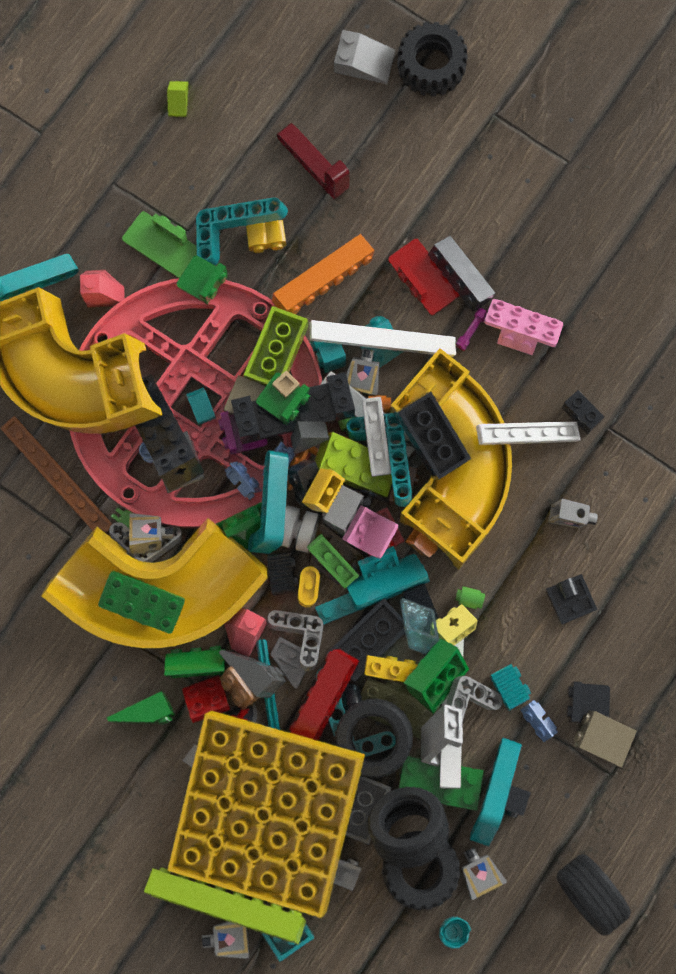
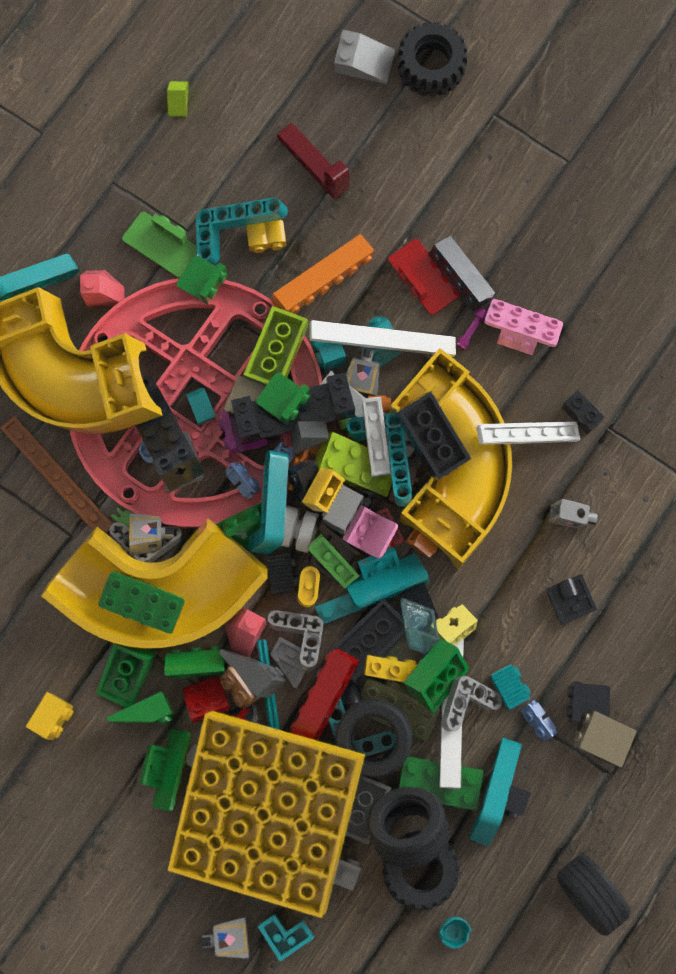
(50, 716): none -> yellow brick
(125, 674): none -> green slope
(164, 768): none -> green bracket
(226, 906): lime brick -> none
(286, 384): tan tile -> none
(439, 731): light grey panel -> none
(470, 597): bright green brick -> none
(480, 874): light grey torso -> none

